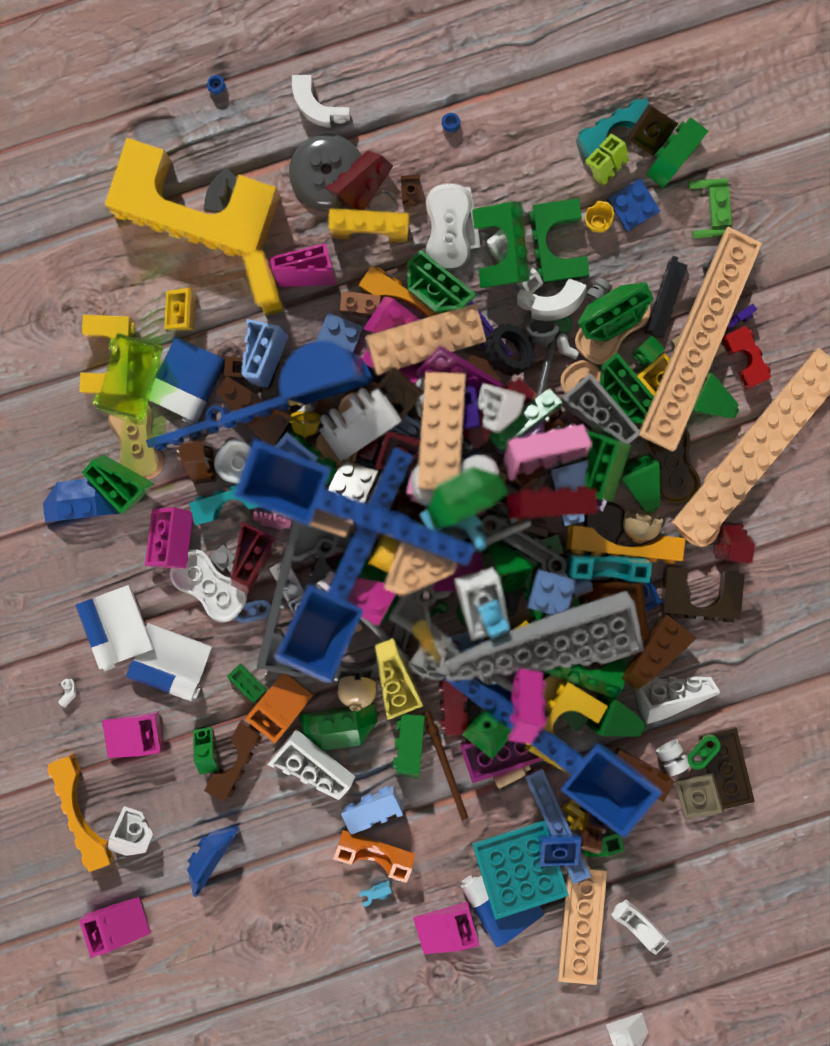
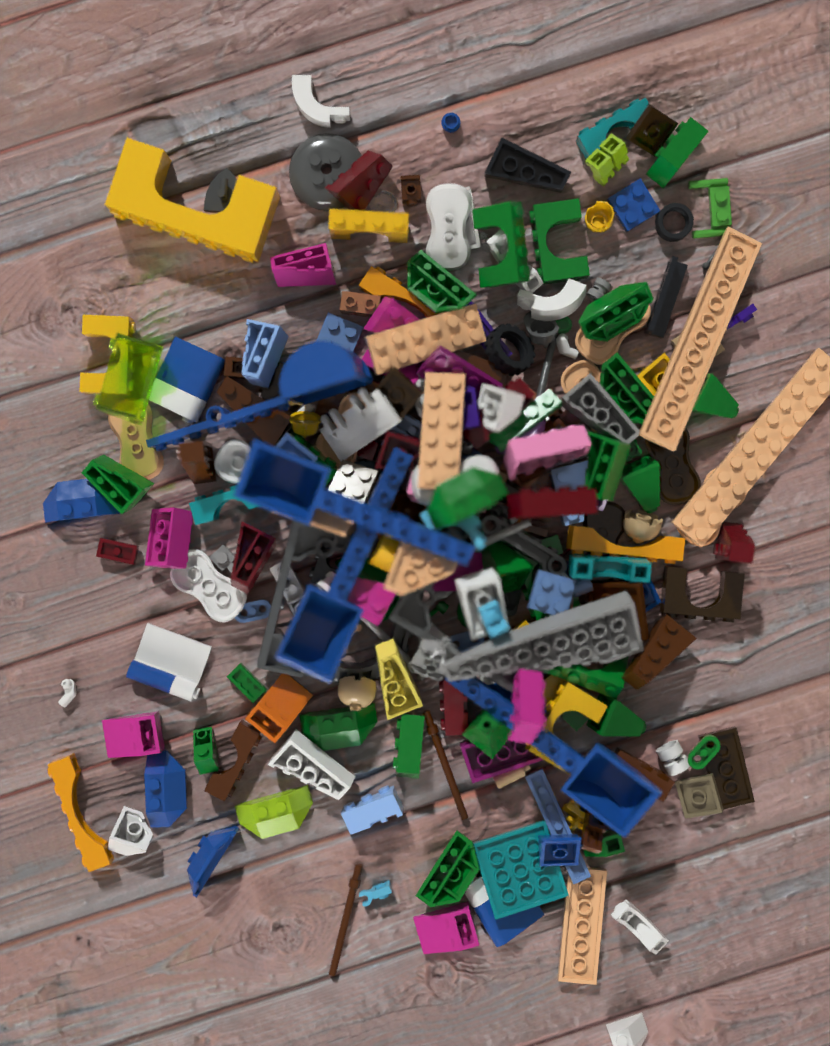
(114, 627): white door -> none
(114, 926): dark pink slope -> none
(117, 551): none -> dark red plate
(164, 789): none -> blue wedge
(180, 309): yellow slope -> none
(215, 79): blue plate -> none
(263, 283): yellow arch -> none
(272, 522): bright pink piece -> none
(275, 812): none -> lime wedge
(354, 884): none -> reddish brown bar
(395, 861): orange arch -> none
(424, 636): clear yellow slope -> none
(451, 873): none -> green wedge
(526, 168): none -> black wedge
(636, 451): none -> green plate
(647, 351): green slope -> none
(670, 696): white wedge -> none
(684, 211): none -> black tyre
(756, 369): red arch -> none

